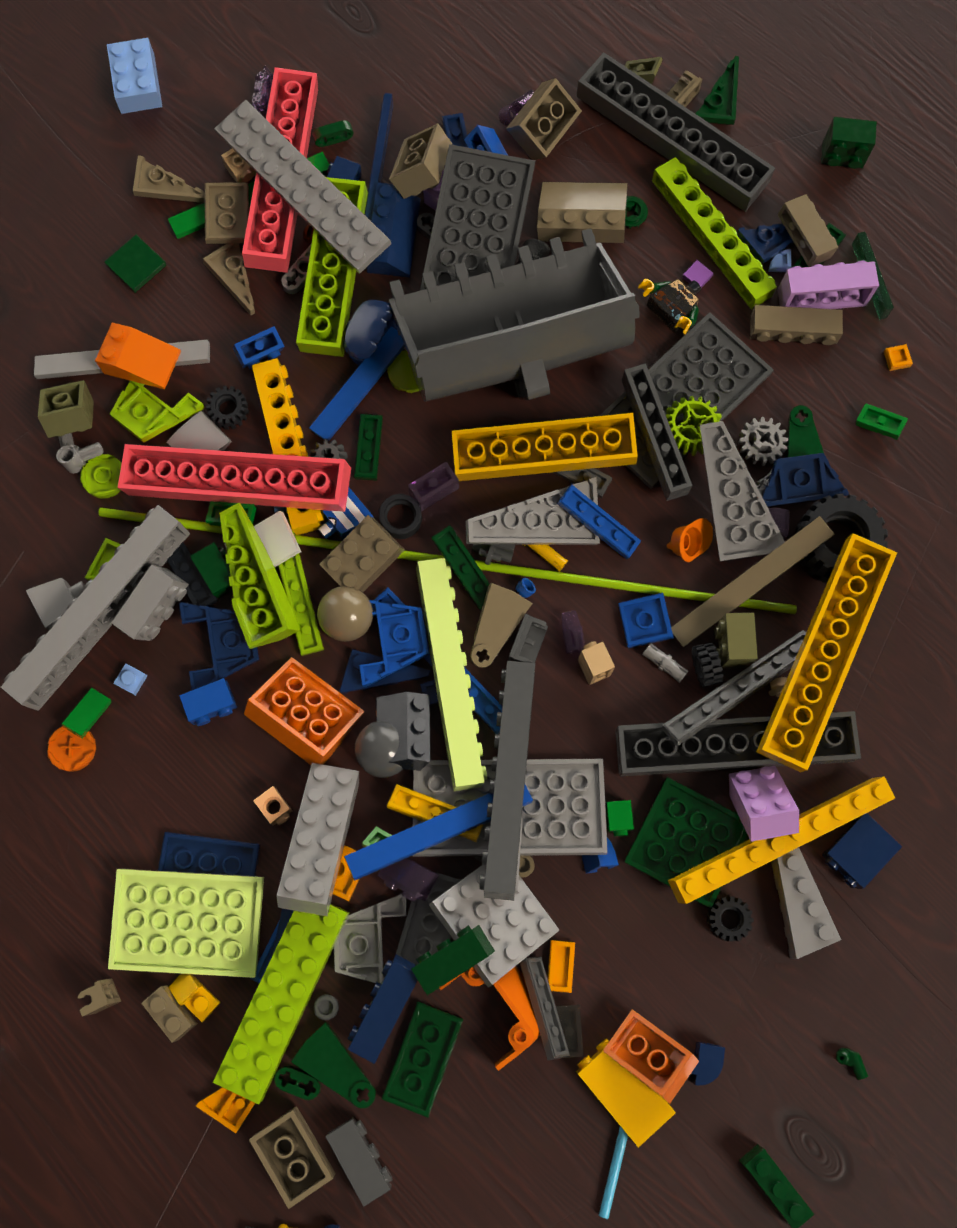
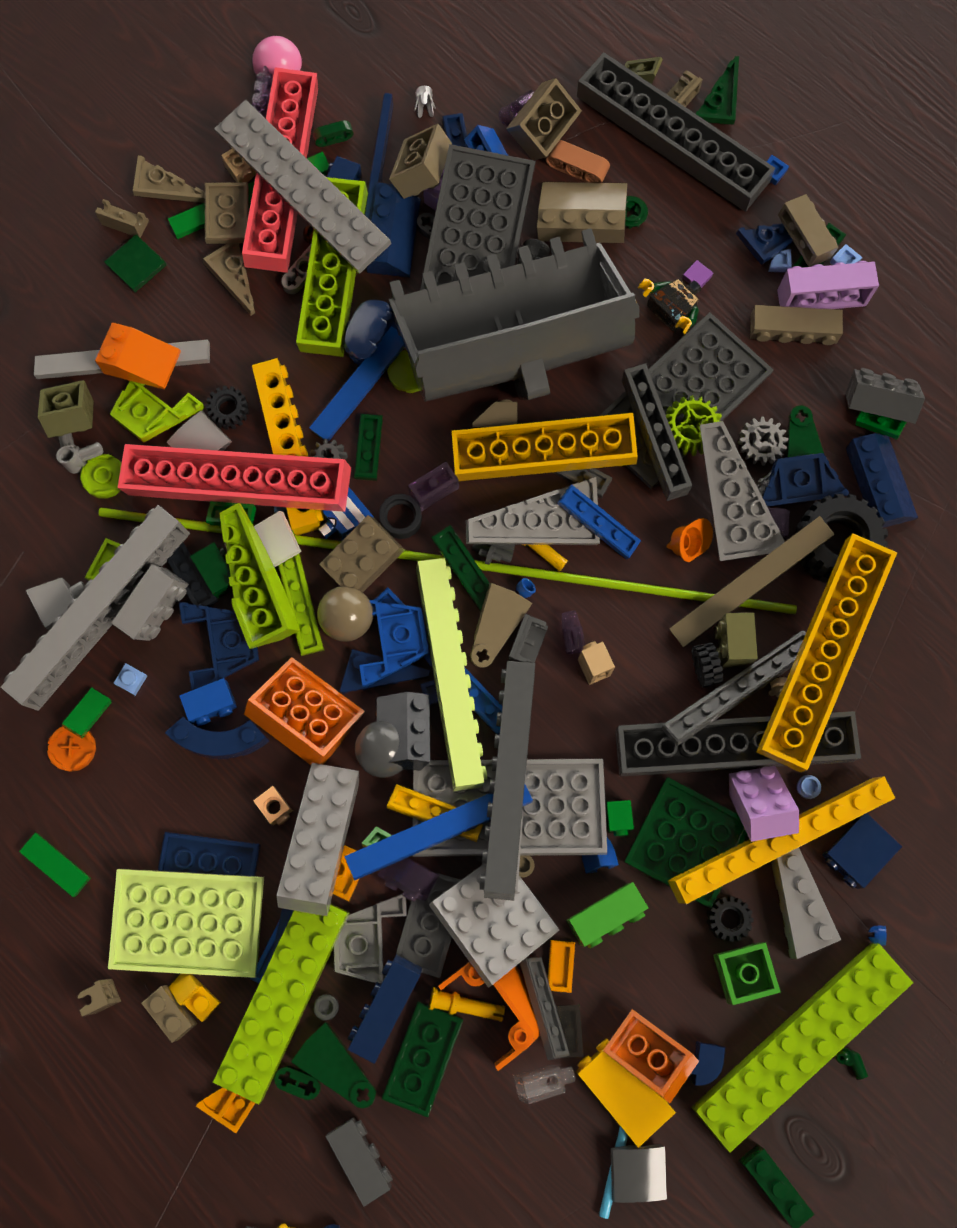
(55, 864): none -> green tile
(121, 219): none -> dark tan hinge
(134, 75): light blue brick -> none
(217, 744): none -> dark blue brick
(259, 347): blue brick -> none
(278, 53): none -> bright pink piece
(292, 1157): dark tan brick -> none
(424, 97): none -> flat silver piece
(452, 958): dark green brick -> none
(455, 1003): none -> yellow pin
(498, 414): none -> dark tan slope
(533, 1086): none -> clear torso
(578, 162): none -> nougat beam
(607, 915): none -> bright green brick
(638, 1173): none -> dark grey slope
(645, 620): blue tile -> none
(665, 662): light grey pin -> none
(714, 243): lime brick -> none
(746, 973): none -> bright green brick
(780, 169): none -> blue plate
(801, 1046): none -> lime brick
(808, 786): none -> light blue plate
(846, 255): none -> light blue plate
(848, 142): dark green brick -> none
(879, 934): none -> blue hinge
(881, 296): clear green tile -> none
(881, 478): none -> dark blue slope
(885, 395): none -> dark grey brick
(898, 357): light orange tile -> none

